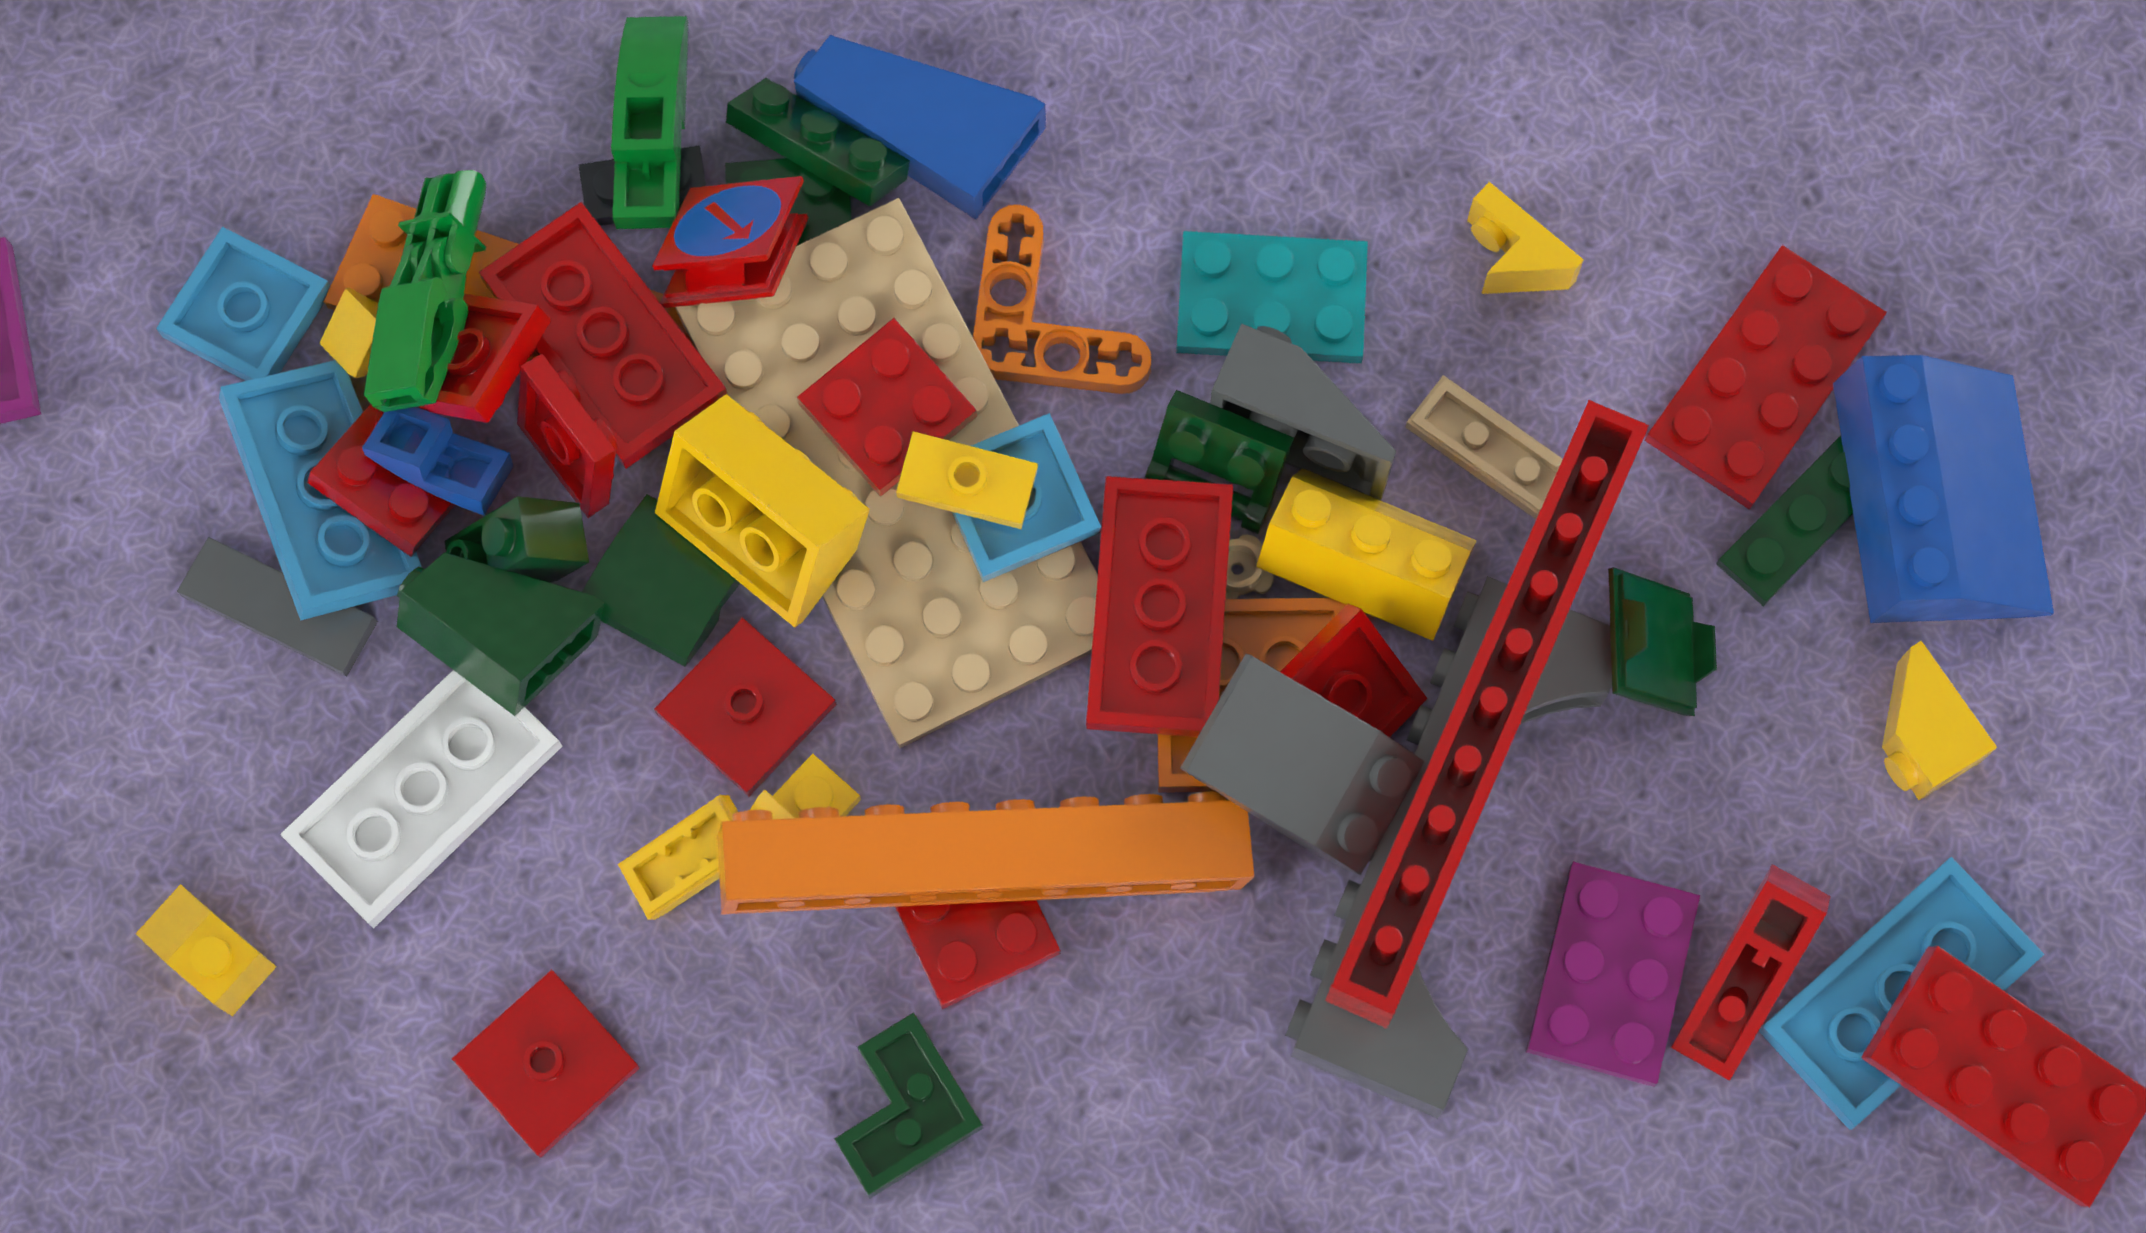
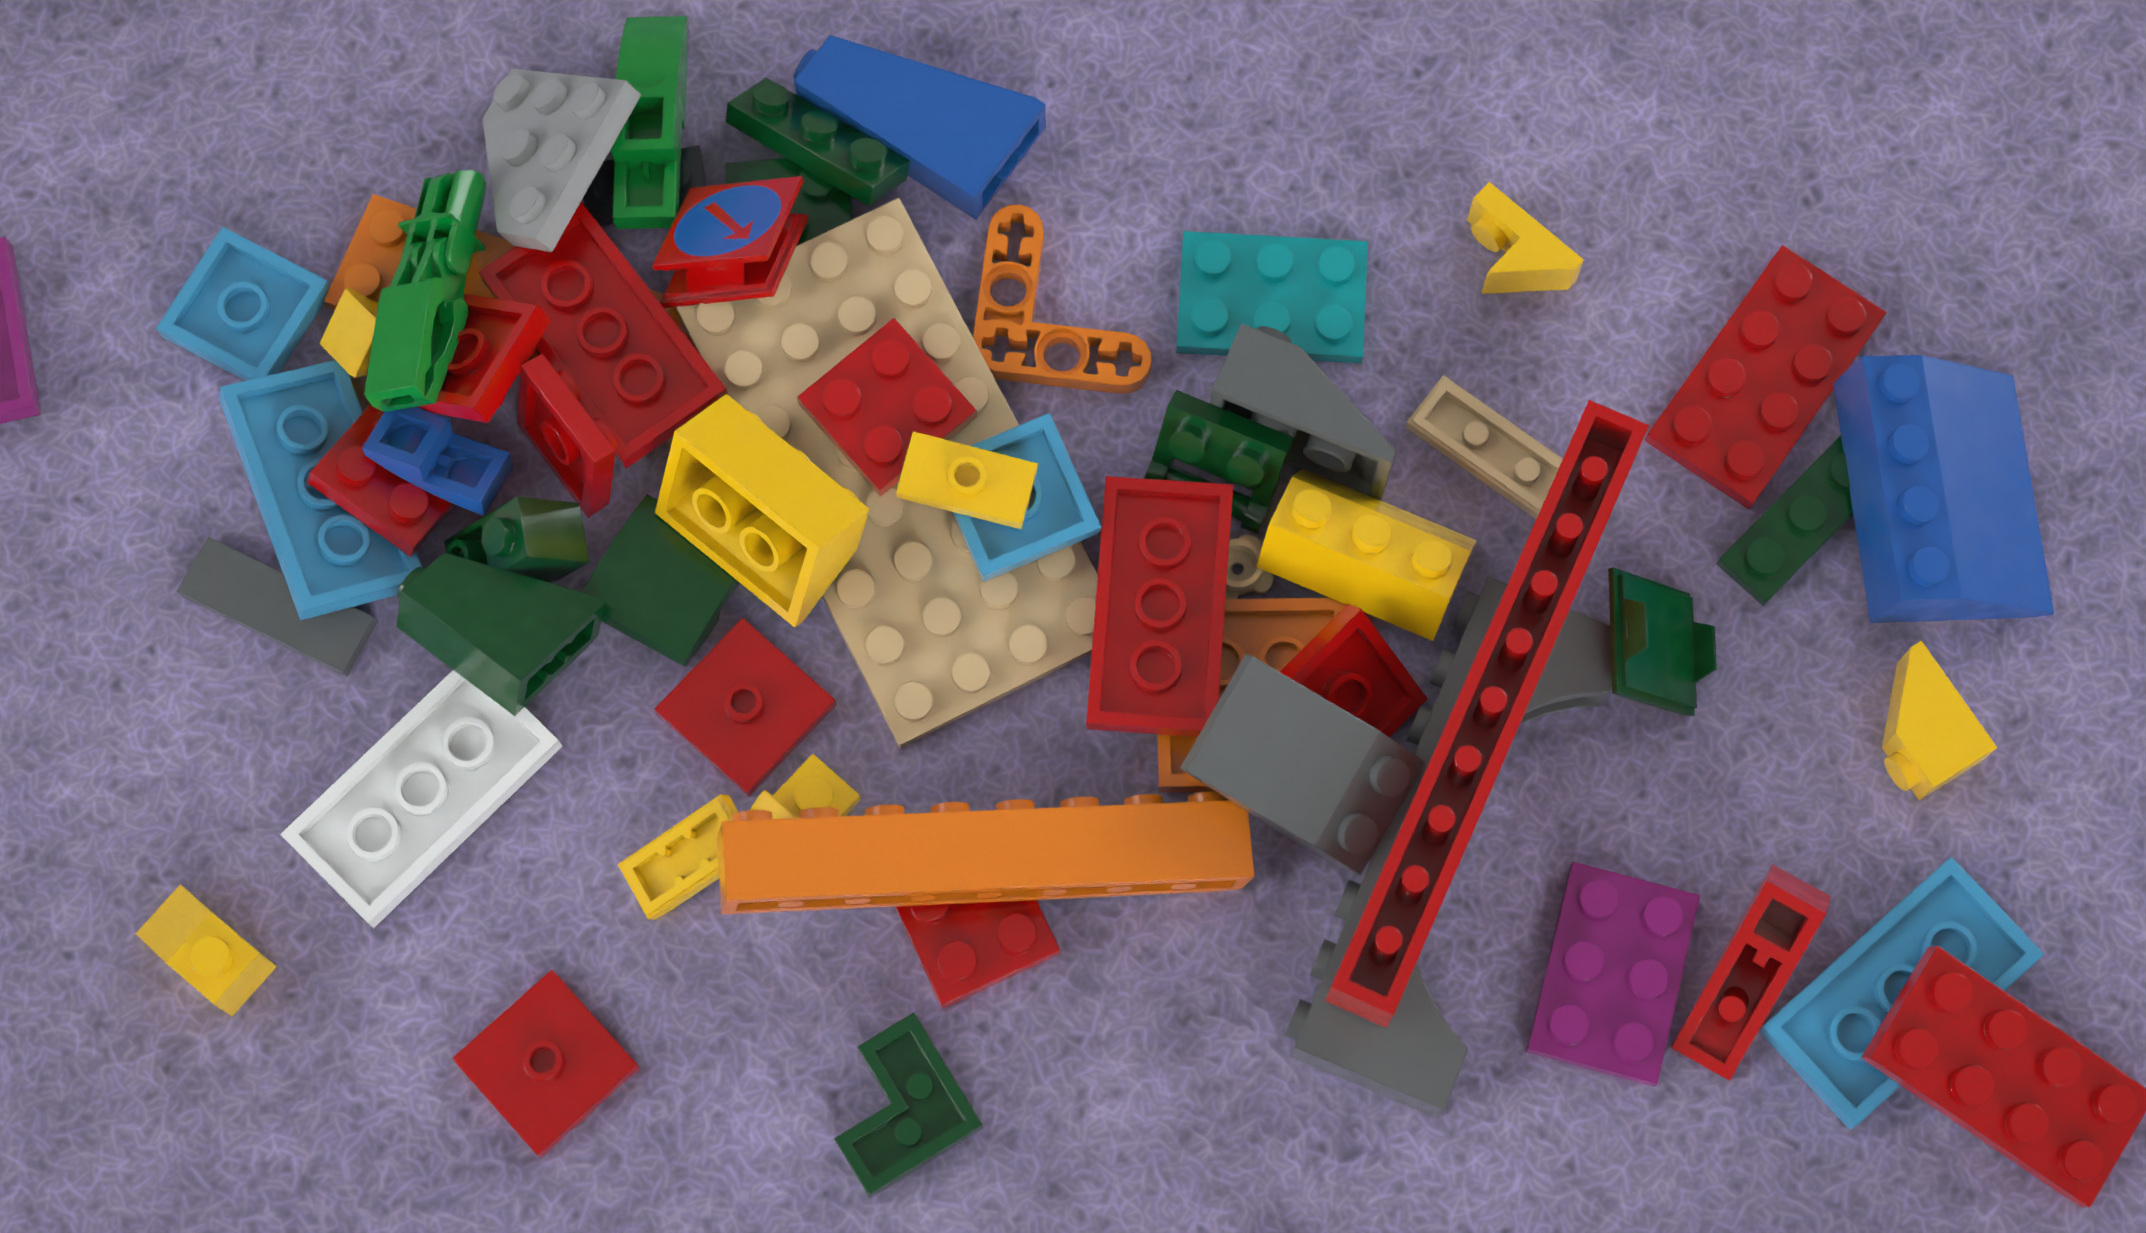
(546, 147): none -> light grey plate

